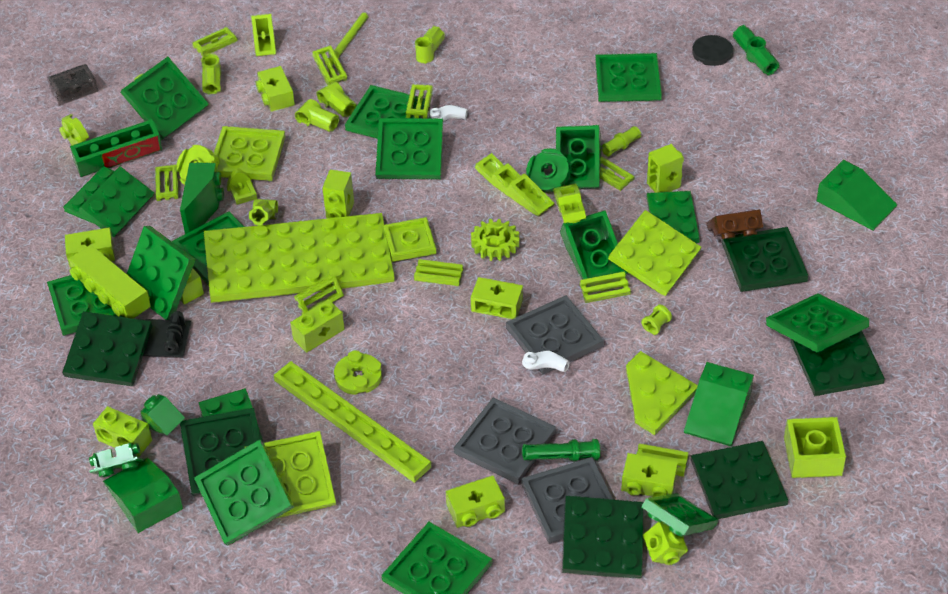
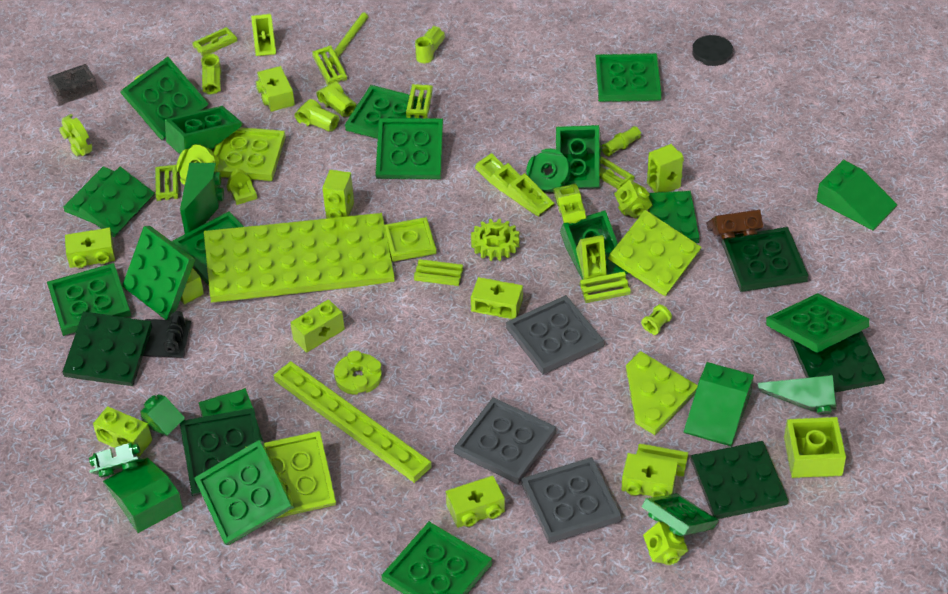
(109, 283): lime brick -> none
(116, 148): green brick -> none
(200, 128): none -> green slope
(263, 210): lime piece -> none
(335, 286): lime tile -> none
(448, 112): white arm -> none
(545, 359): white arm -> none
(572, 450): green pin -> none
(592, 257): none -> lime slope
(602, 537): dark green plate -> none
(632, 199): none -> lime brick
(756, 50): green piece -> none
(809, 393): none -> slope

